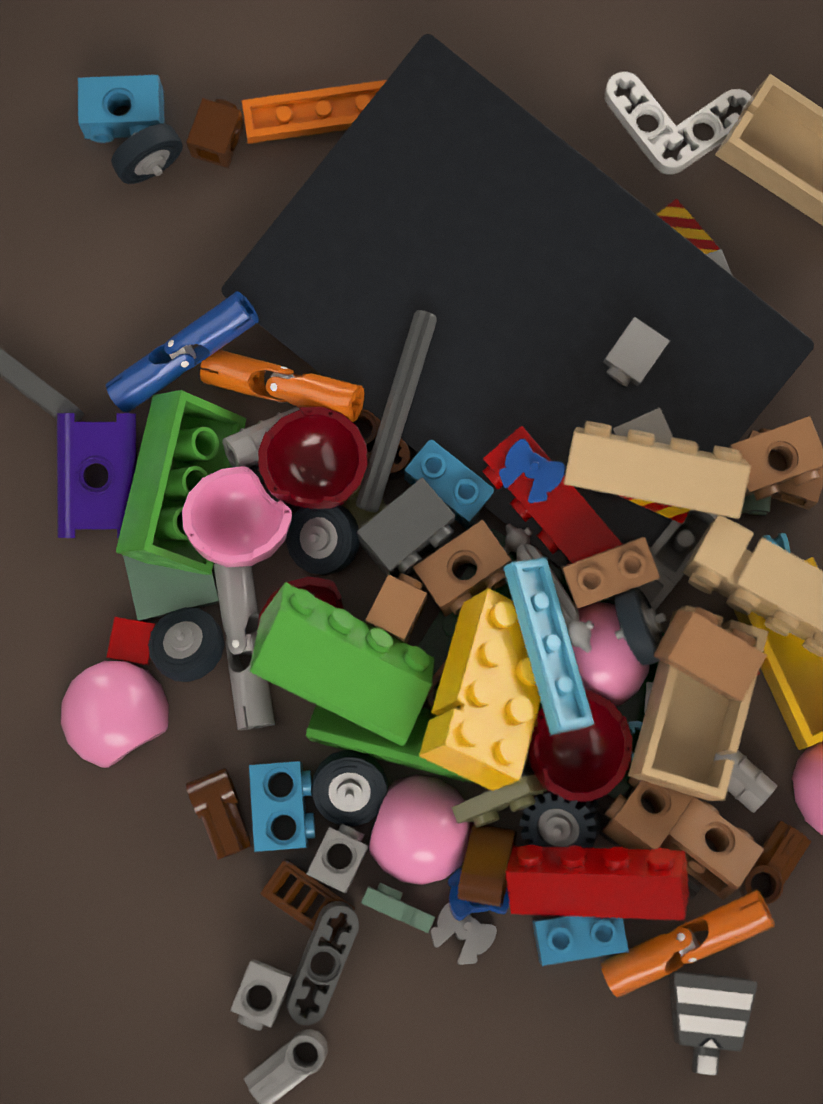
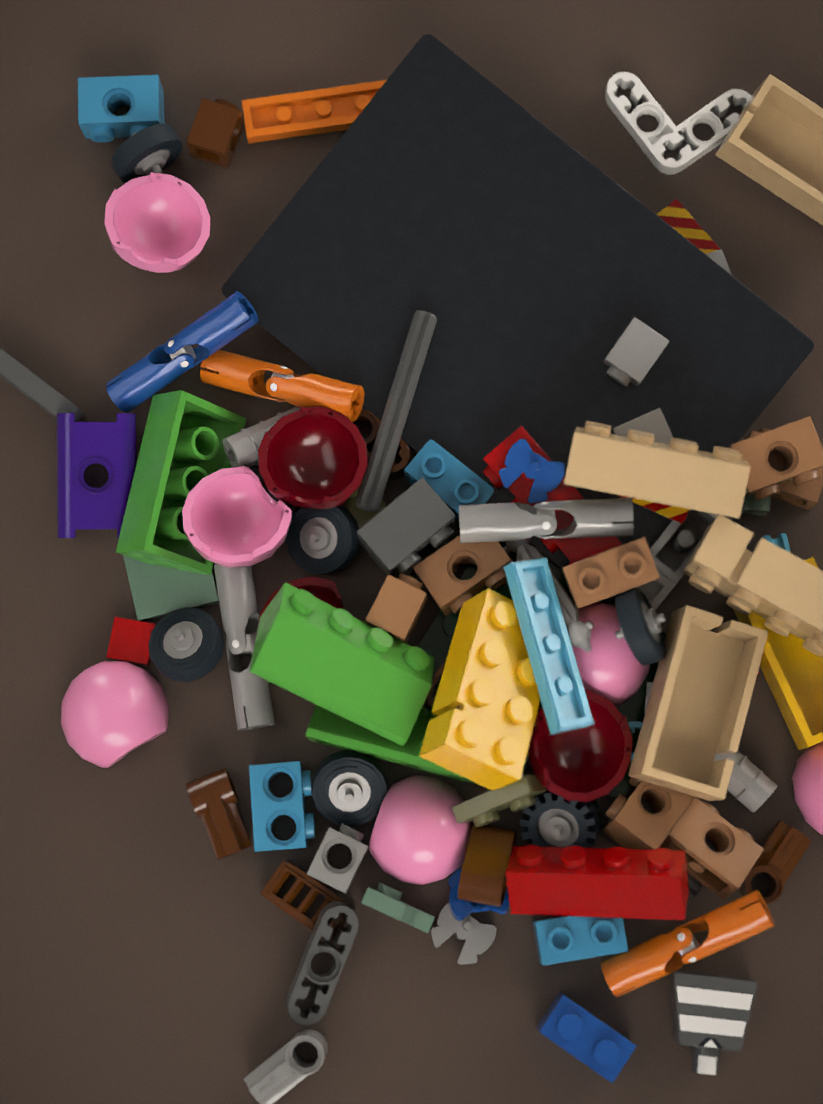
(157, 222): none -> bright pink cylinder
(266, 975): light grey brick -> none
(521, 521): none -> light grey piece
(586, 1037): none -> blue brick
(711, 654): medium nougat brick -> none

